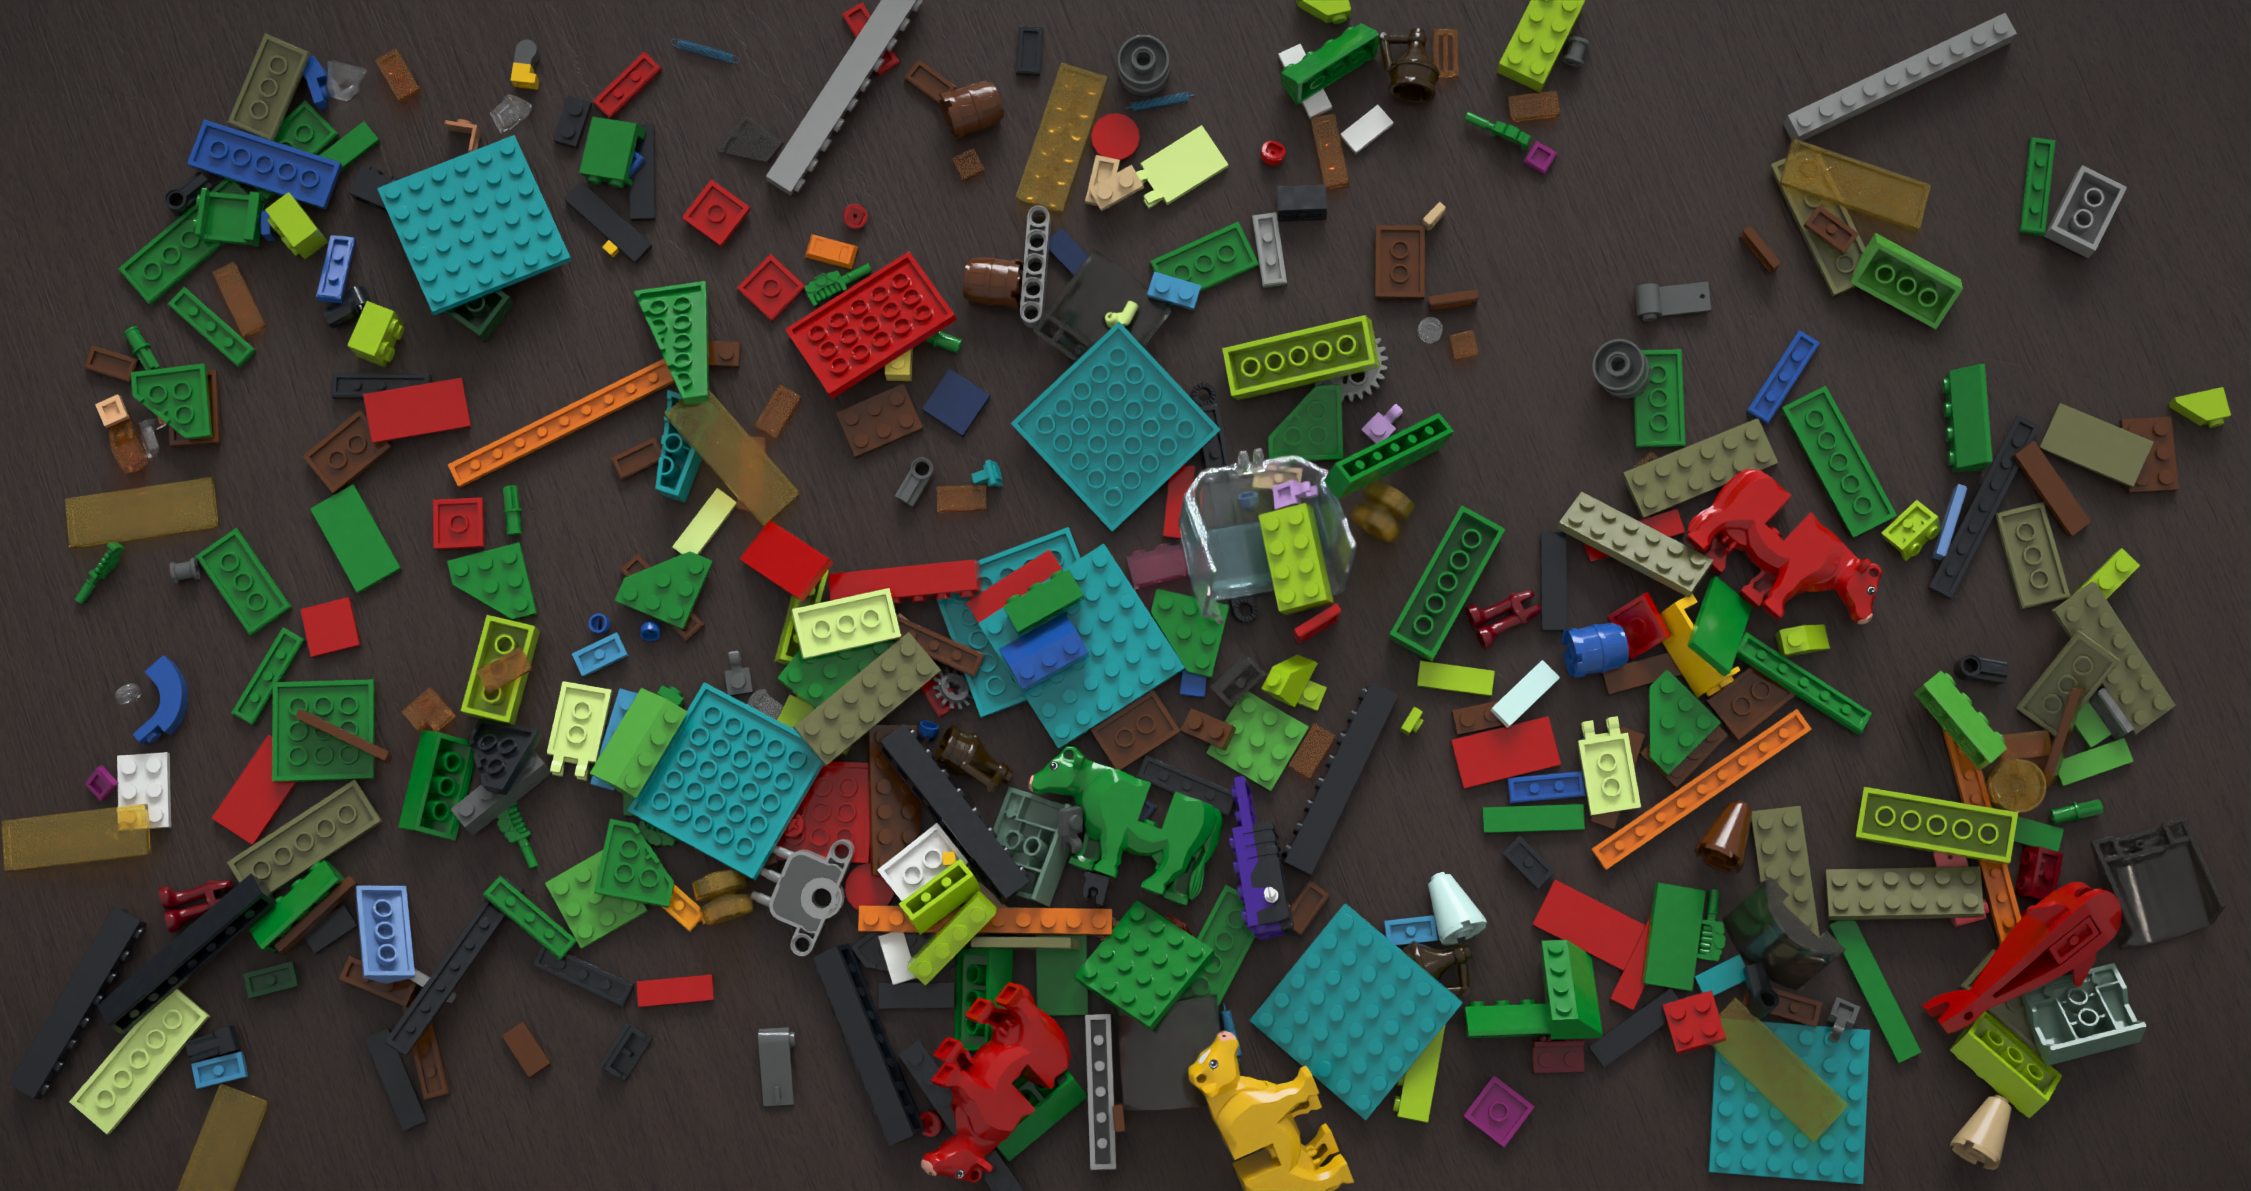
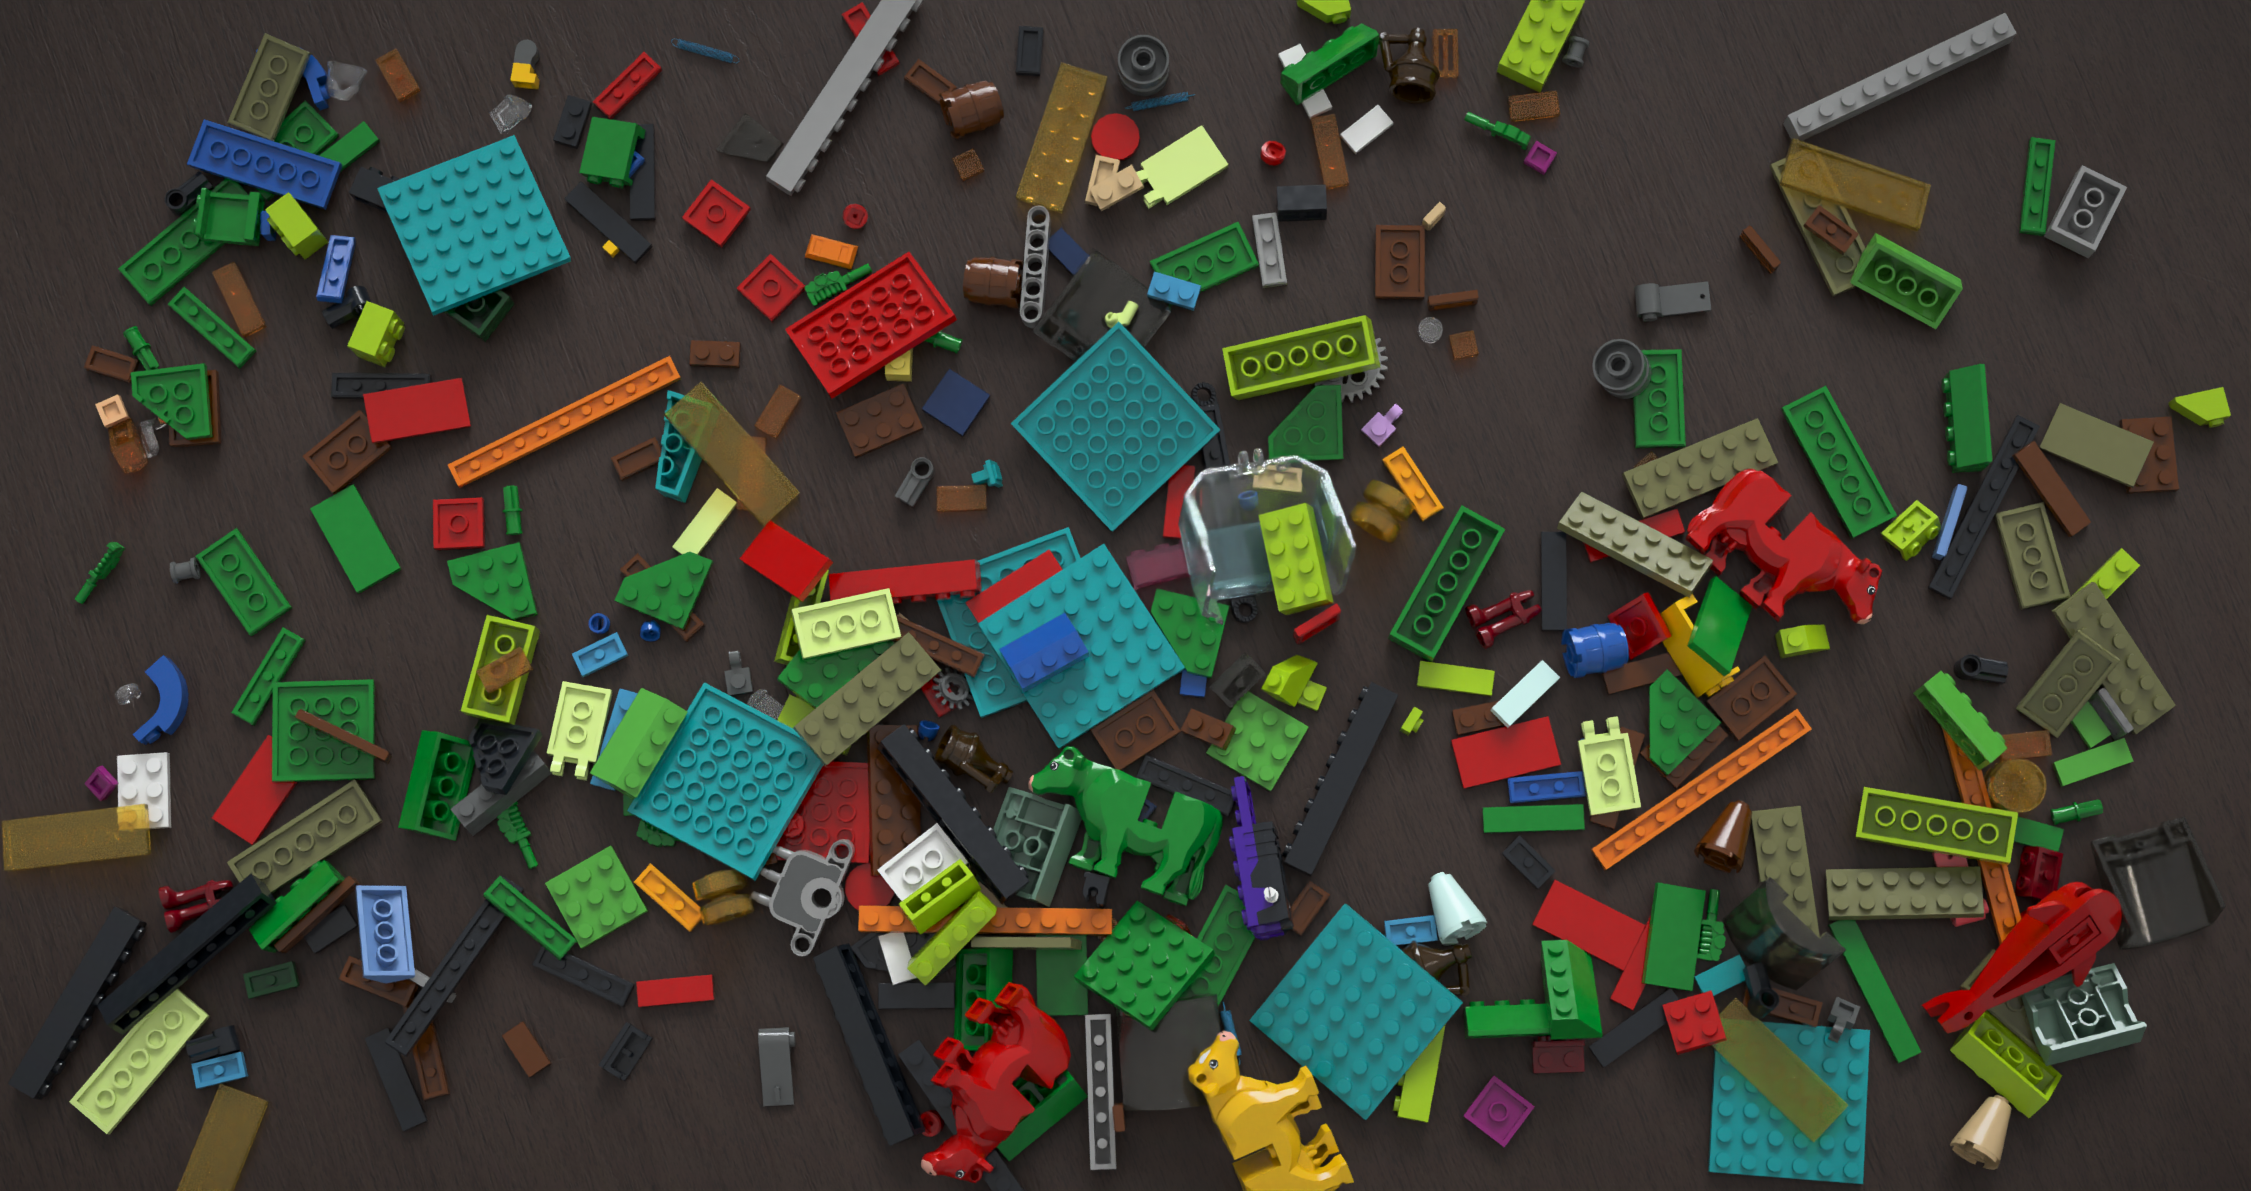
(141, 512): clear yellow tile -> none
(330, 627): red tile -> none
(429, 710): clear orange brick -> none
(465, 126): nougat bracket -> none
(631, 868): green plate -> none
(672, 695): green plate -> none
(680, 328): green wing -> none
(948, 858): yellow piece -> none
(1043, 601): green brick -> none
(1069, 824): dark grey plate -> none
(1290, 492): lavender plate -> none
(1311, 751): clear orange tile -> none
(1388, 456): green brick -> none
(1412, 483): none -> light orange tile
(1783, 377): blue tile -> none
(1803, 684): green tile -> none
(2063, 735): reddish brown tile -> none

